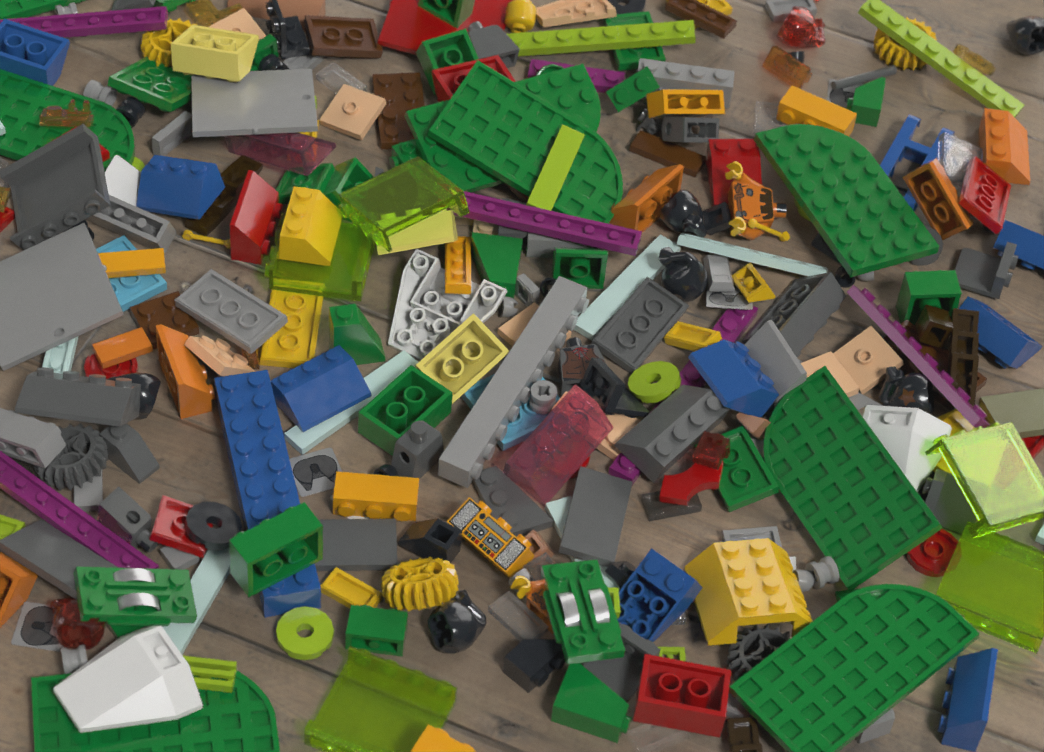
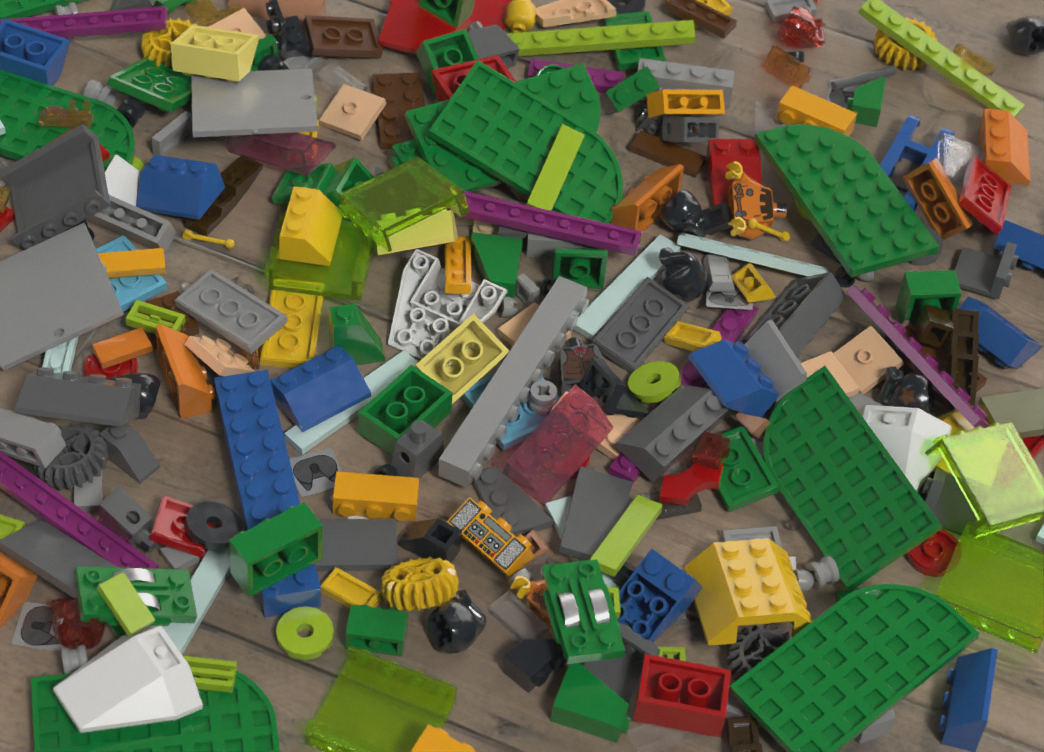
(126, 604): none -> lime tile
(148, 323): none -> lime tile
(254, 220): red slope -> none
(626, 534): none -> lime tile

